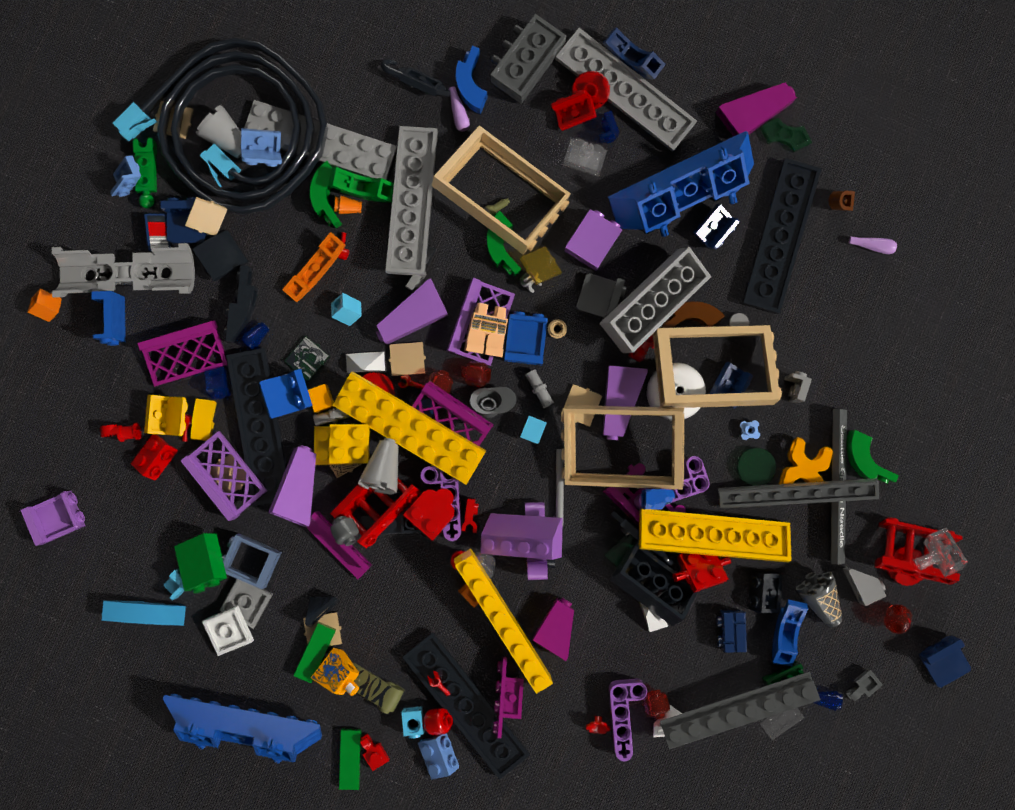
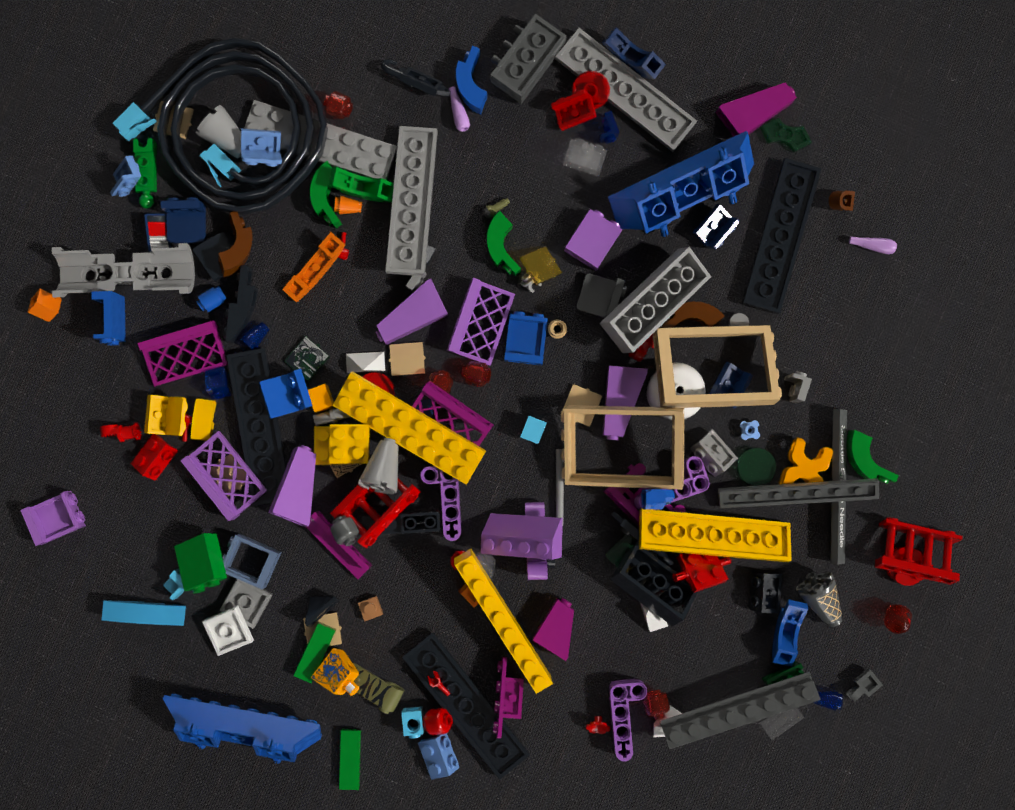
(206, 216): tan piece -> none
(211, 299): none -> blue brick
(238, 254): none -> reddish brown arch
(338, 105): none -> clear red head
(346, 309): medium azure panel -> none
(370, 608): none -> medium nougat plate
(374, 754): red plate -> none
(409, 382): red hand -> none
(431, 512): red plate -> none
(471, 509): red plate -> none
(483, 139): tan window -> none
(485, 325): light nougat hips -> none
(492, 401): dark grey piece -> none
(539, 388): light grey pin -> none
(714, 453): none -> light grey bracket
(732, 631): dark blue brick -> none
(865, 587): light grey slope -> none
(942, 552): clear brick -> none
(945, 661): dark blue bracket -> none

